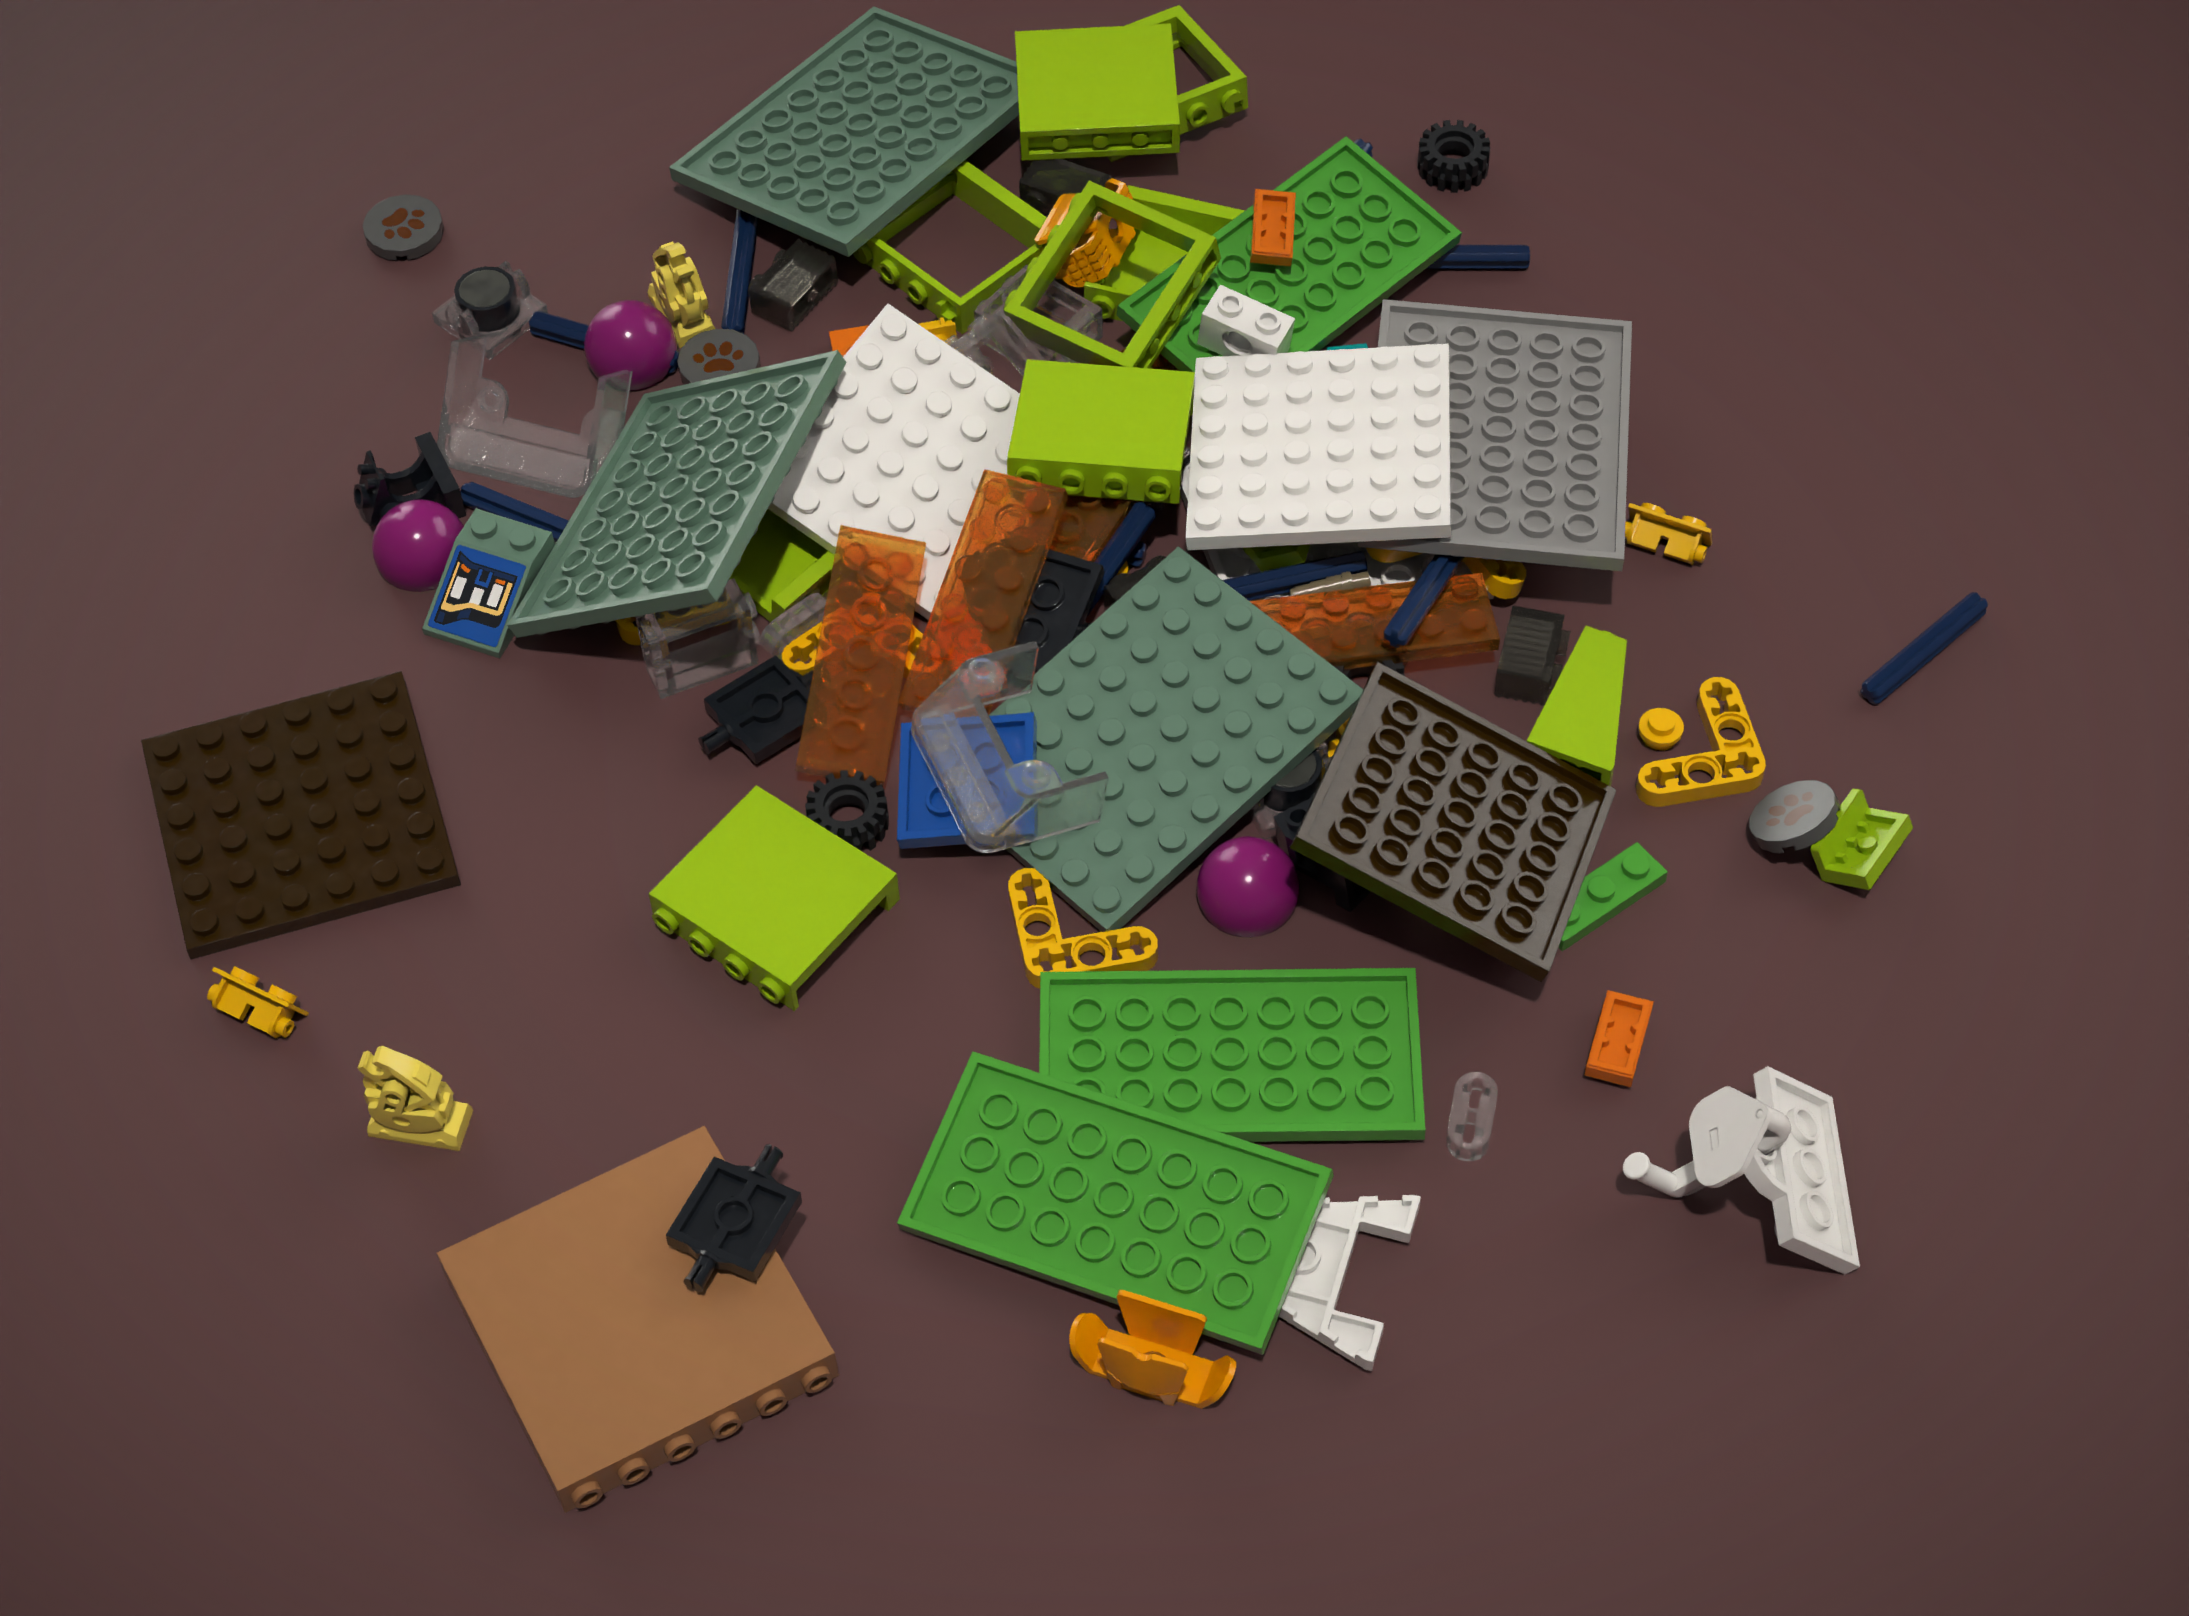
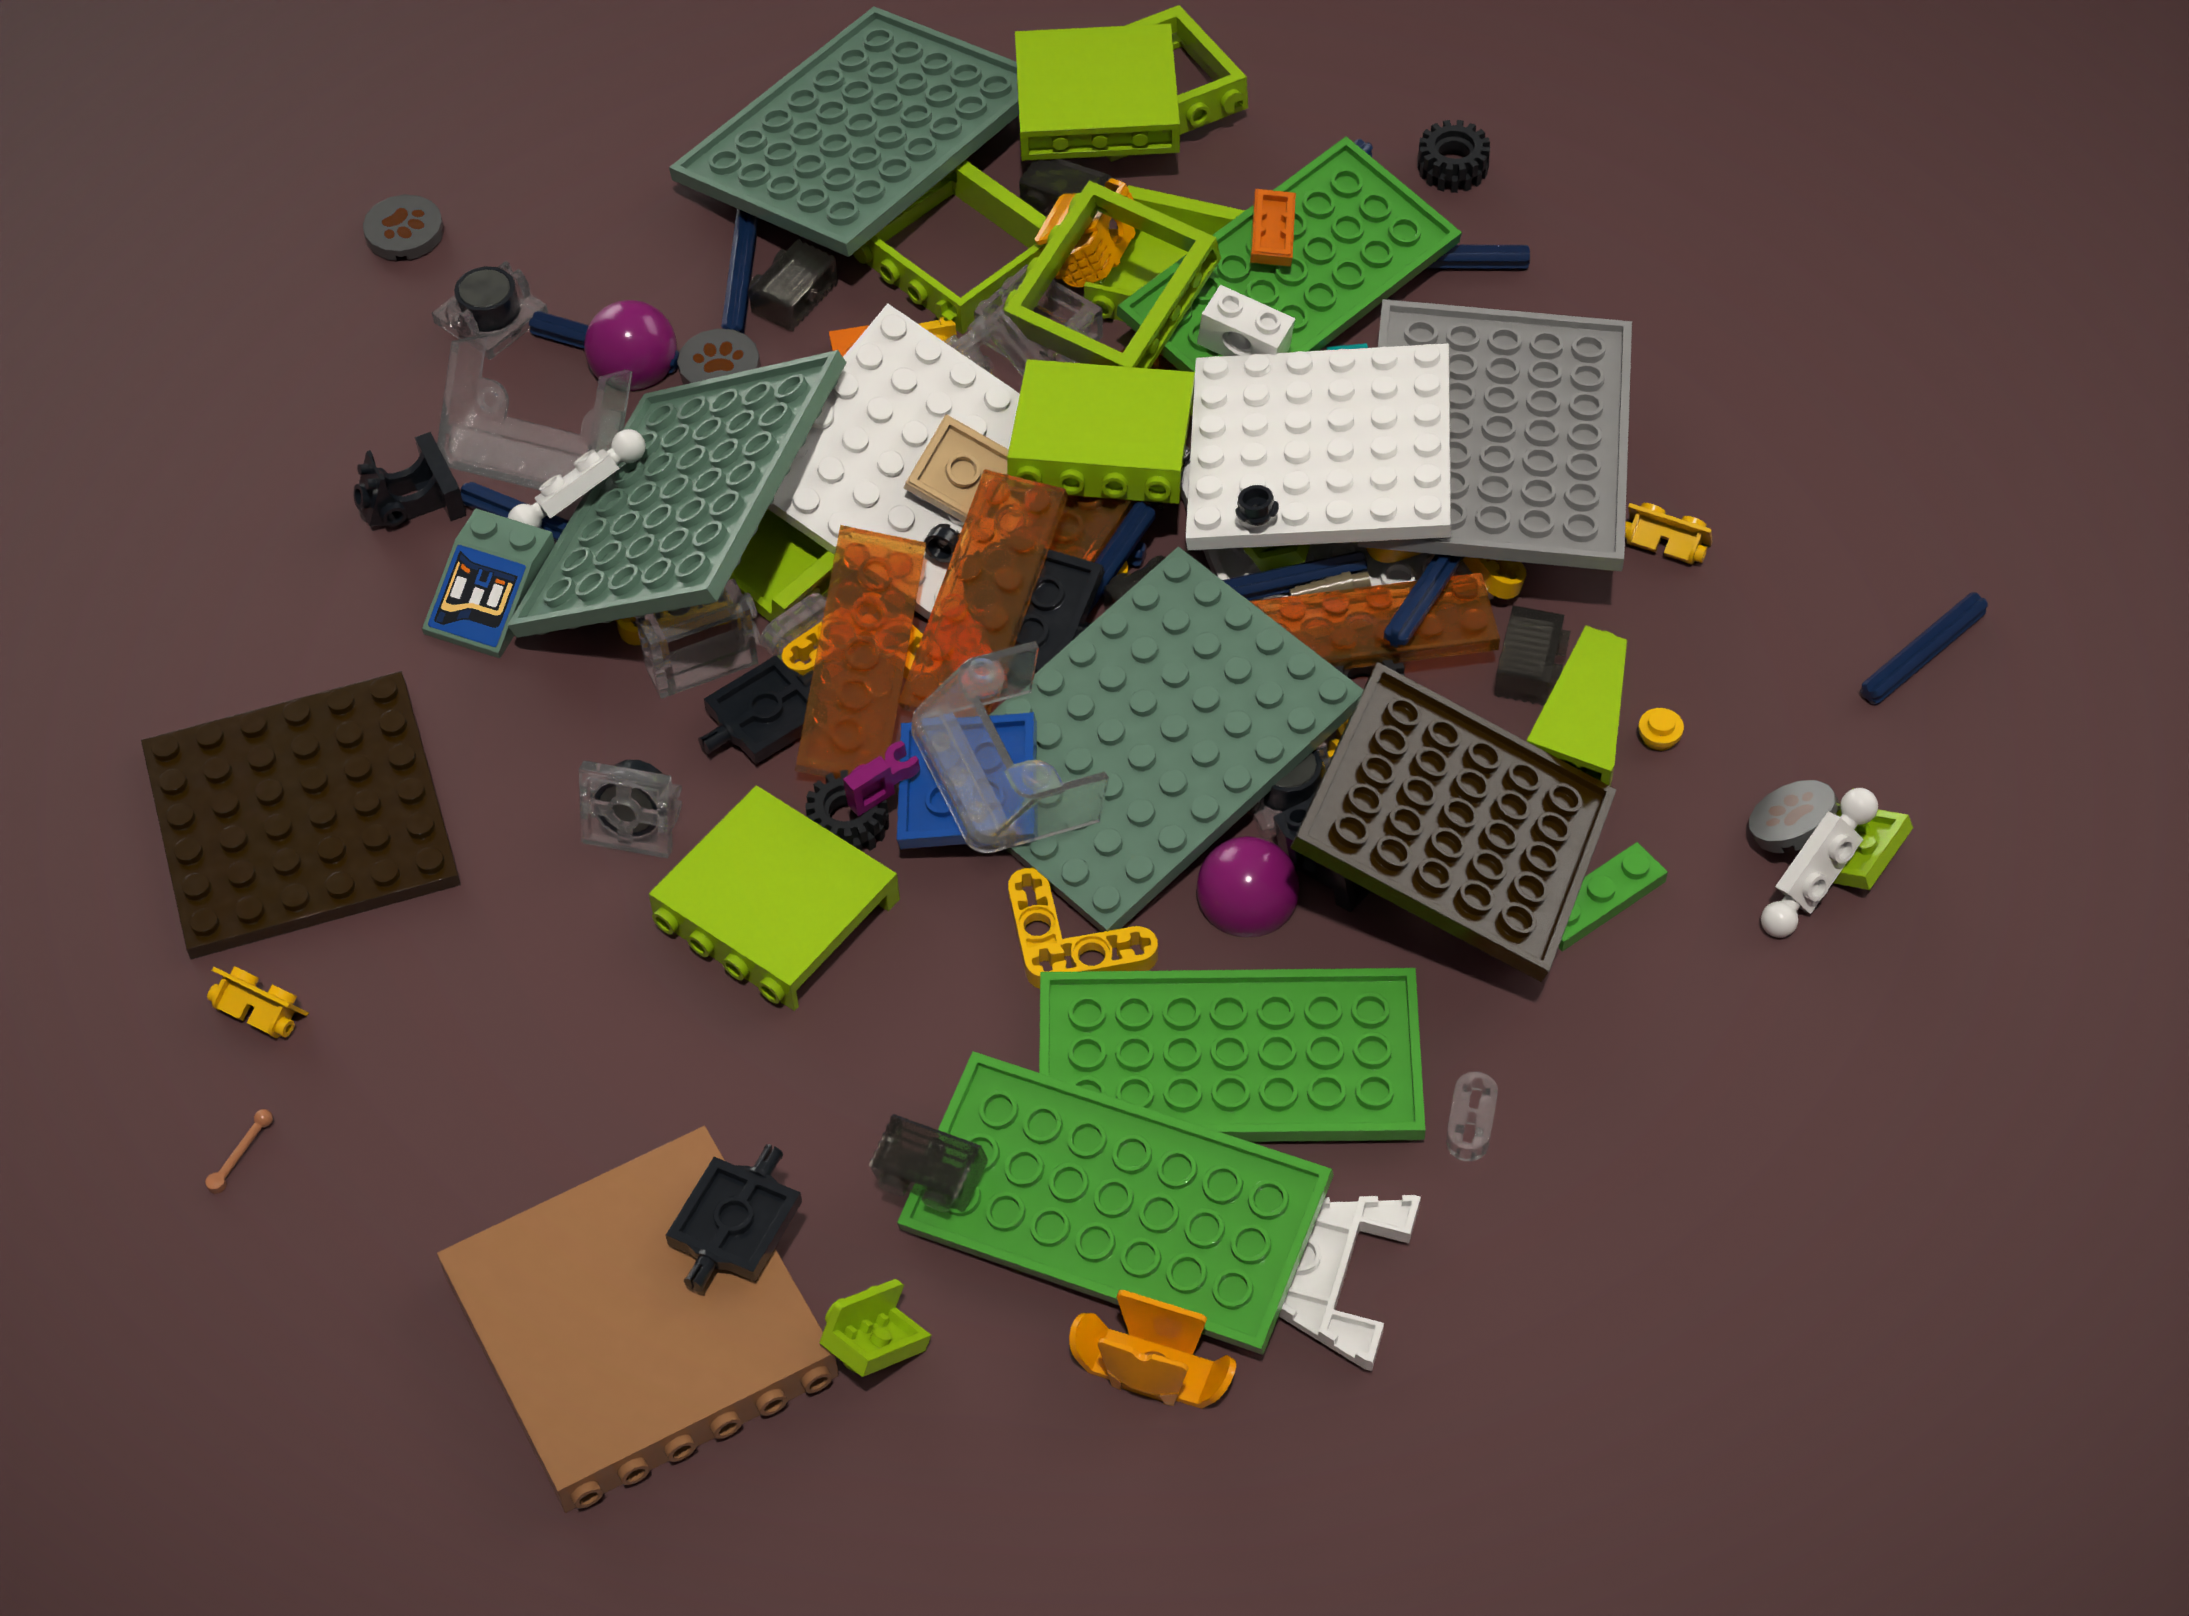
(216, 1181): none -> nougat hinge
(411, 1101): light yellow piece -> none
(414, 544): magenta piece -> none
(590, 470): none -> white plate
(625, 805): none -> clear piece
(679, 292): light yellow piece -> none
(870, 1330): none -> lime bracket
(875, 781): none -> magenta plate
(927, 1164): none -> clear smoke brick
(936, 549): none -> black hinge
(953, 467): none -> tan plate
(1256, 505): none -> black plate
(1619, 1038): orange plate -> none
(1725, 754): yellow beam -> none
(1786, 1150): white plate -> none
(1819, 862): none -> white plate

